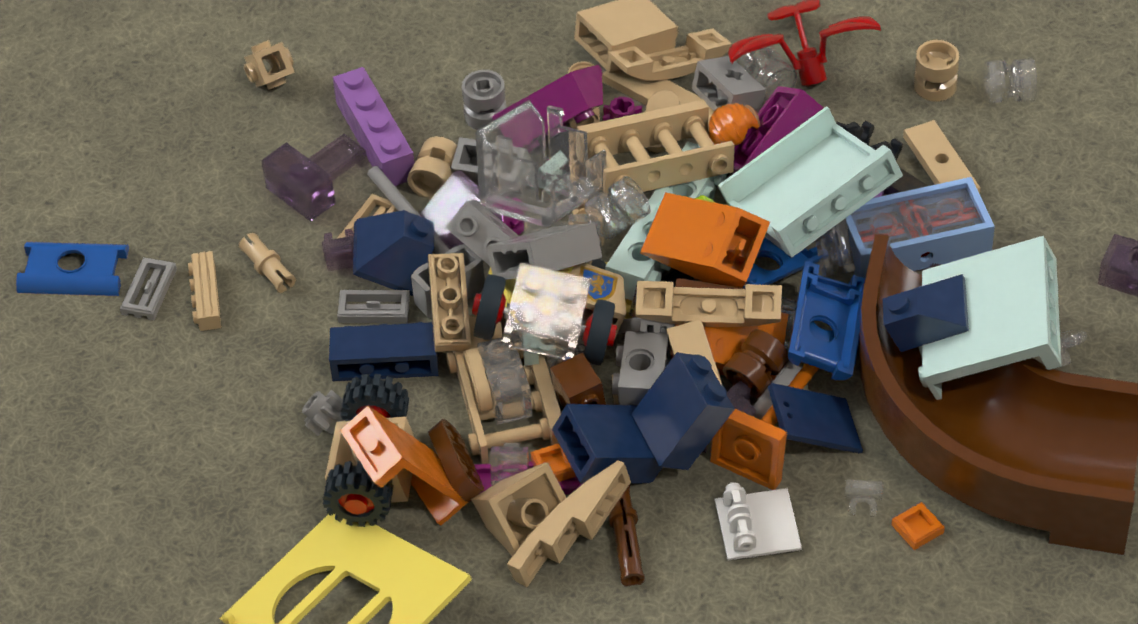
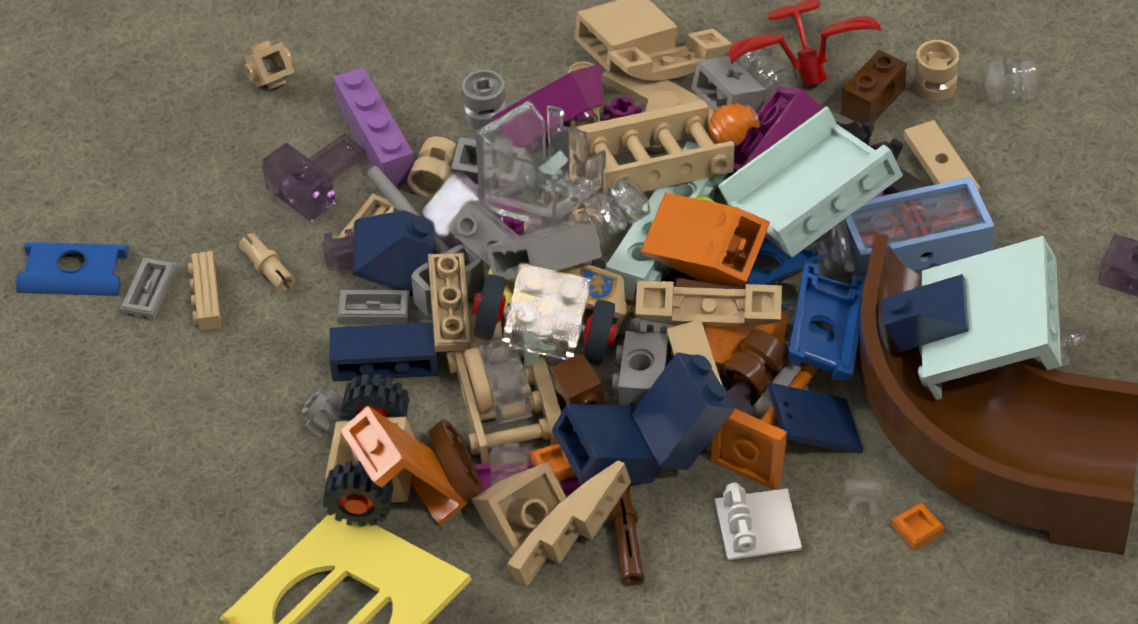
(873, 88): none -> reddish brown brick

